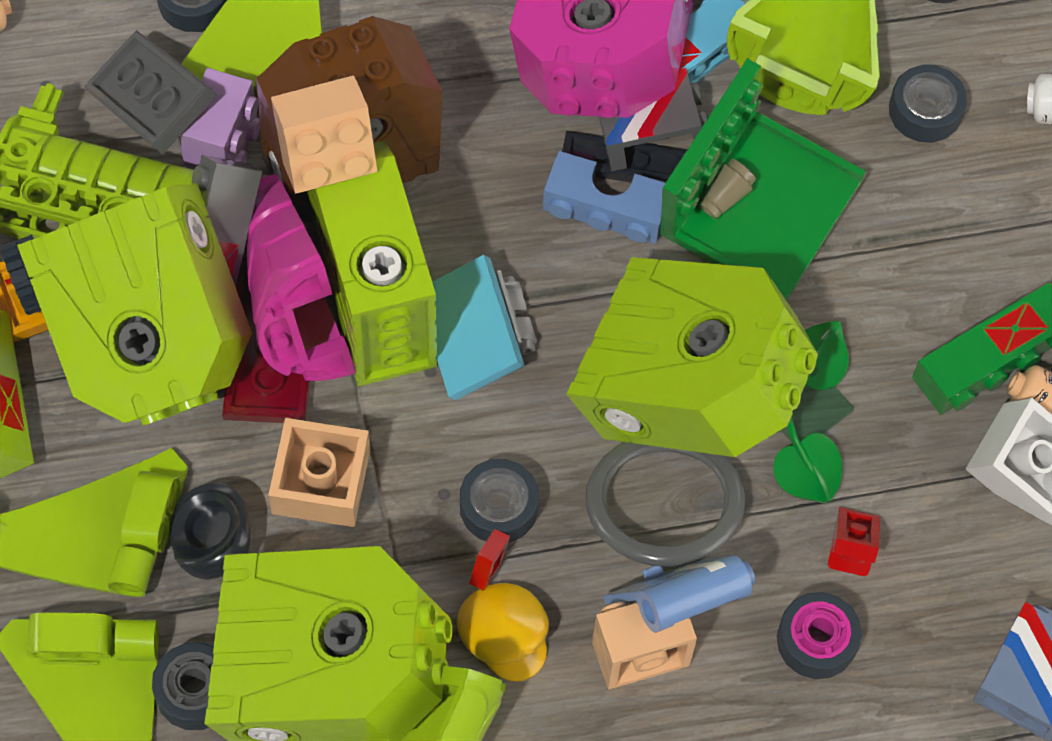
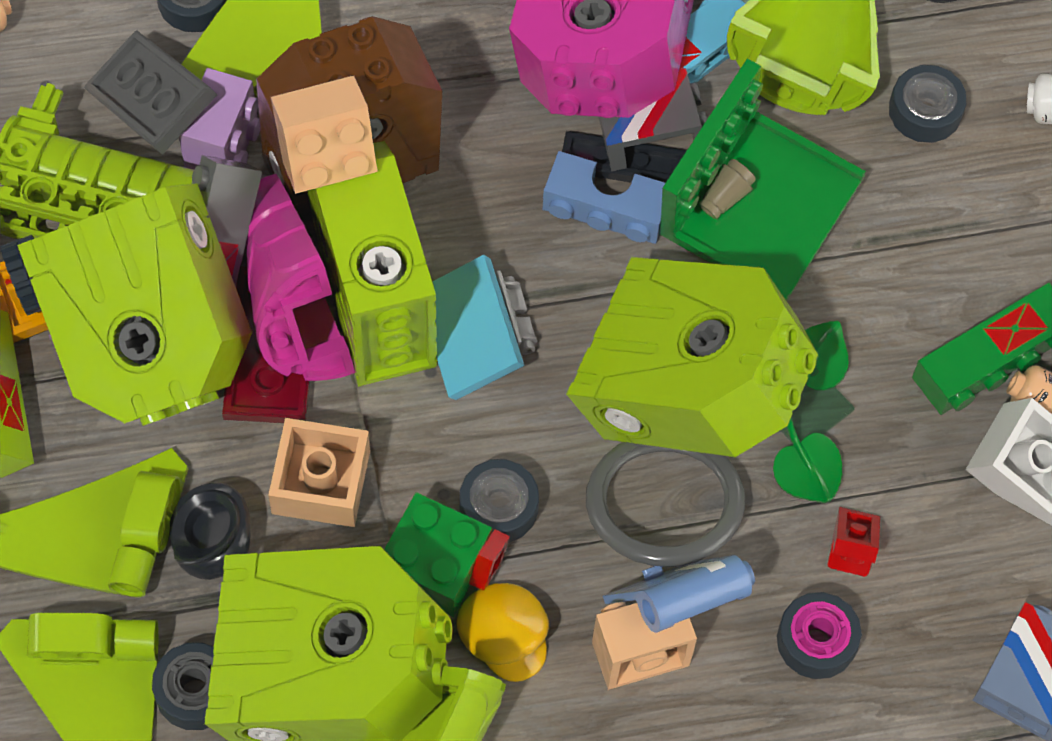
(438, 549): none -> green brick

